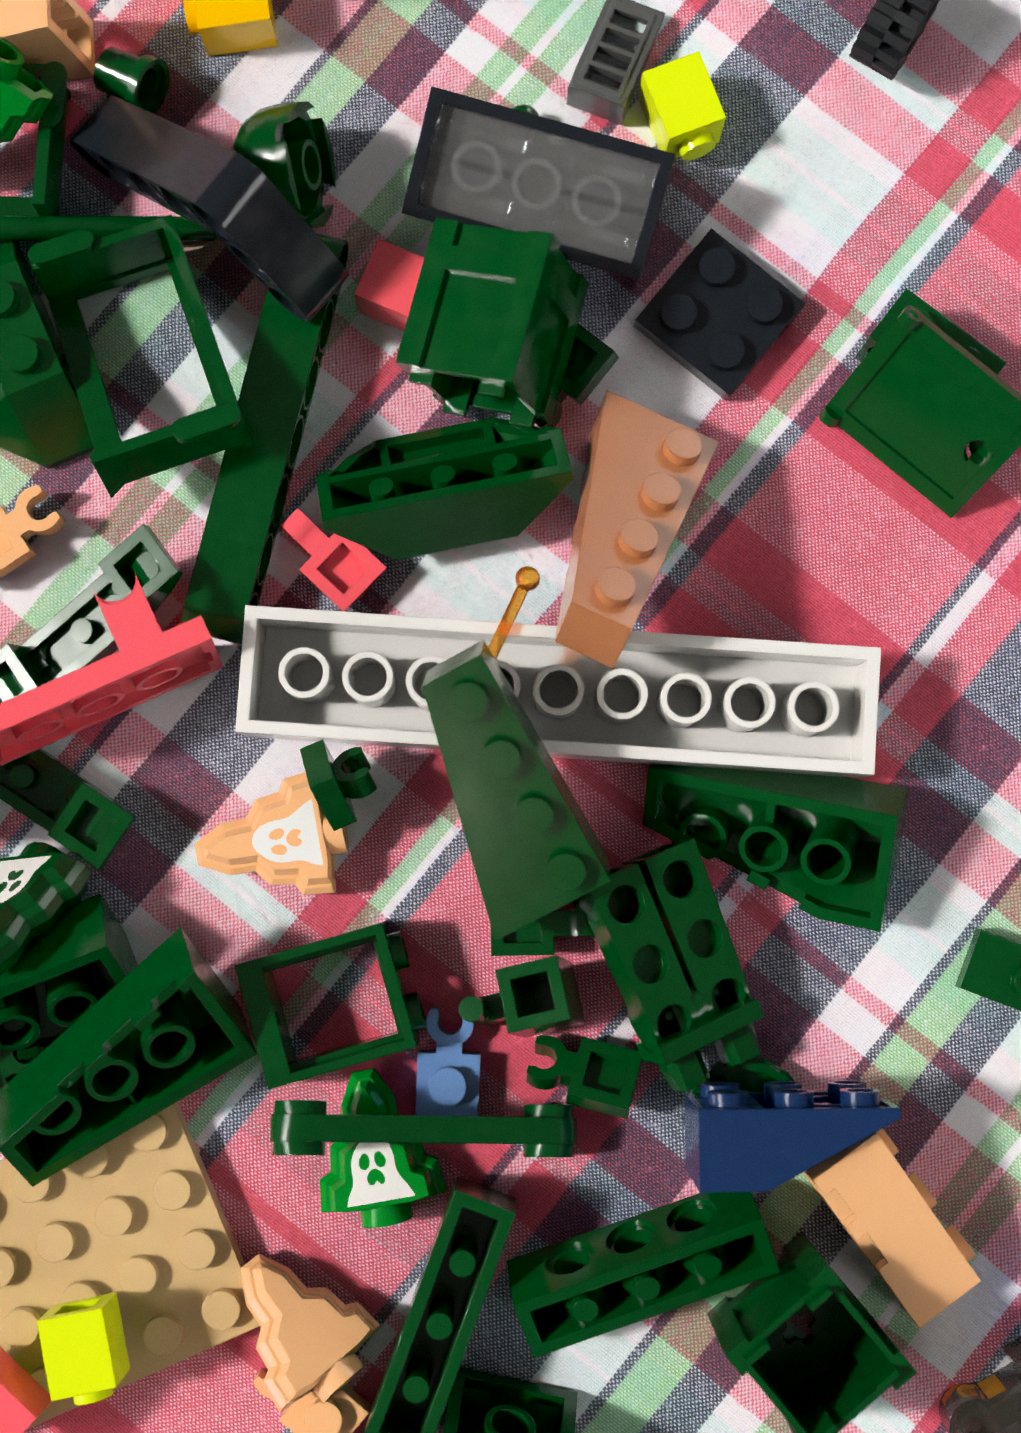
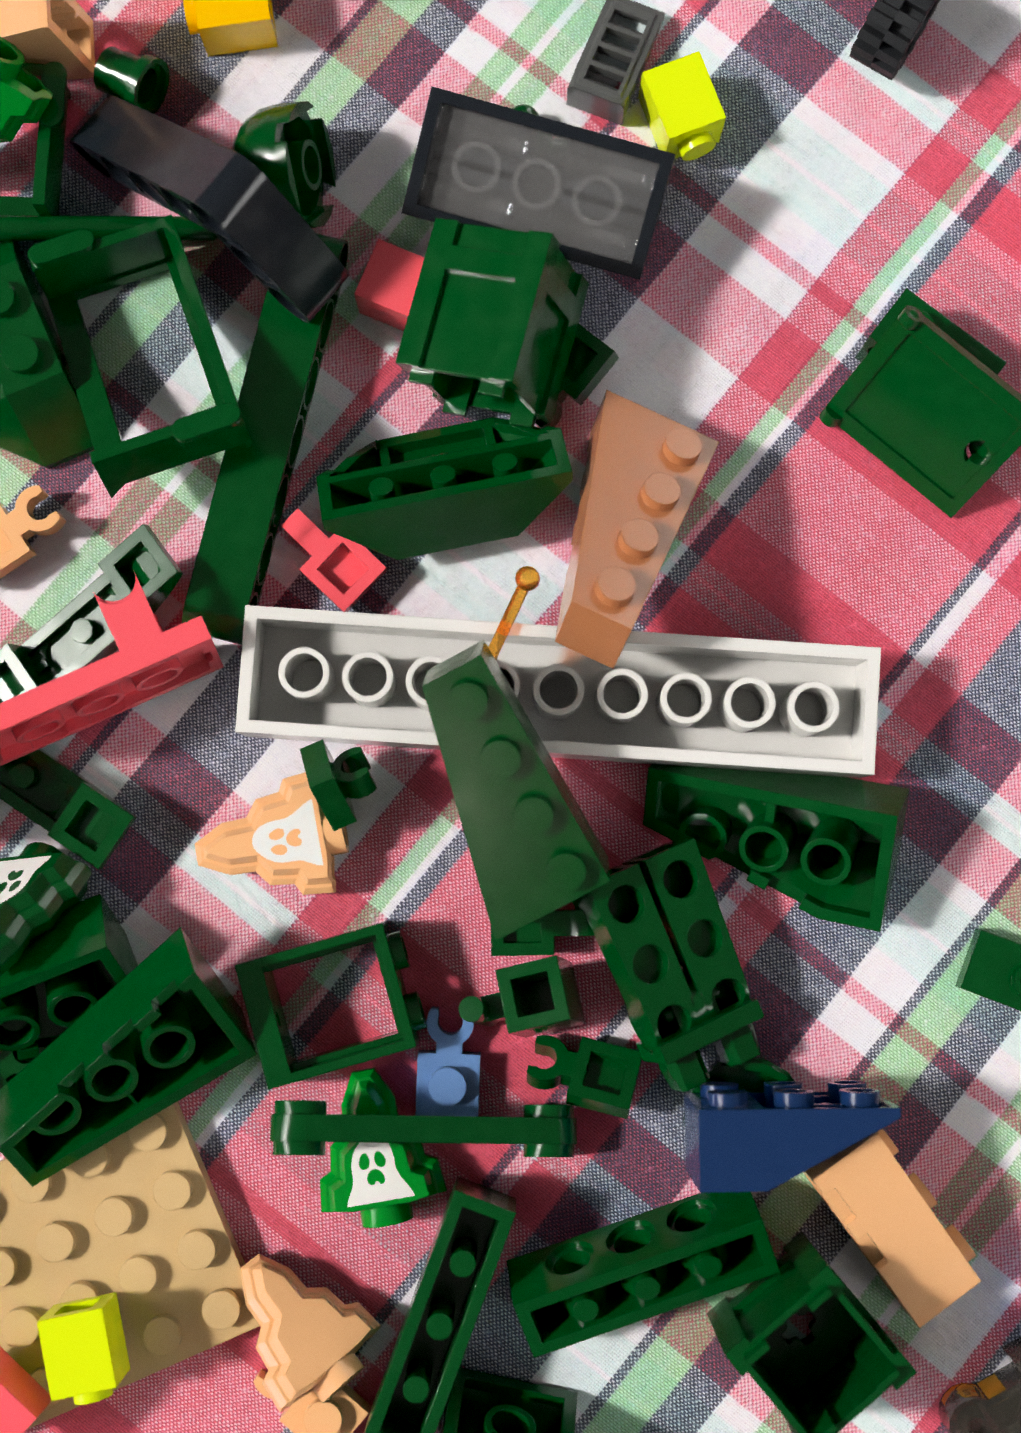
(719, 314): black plate -> none

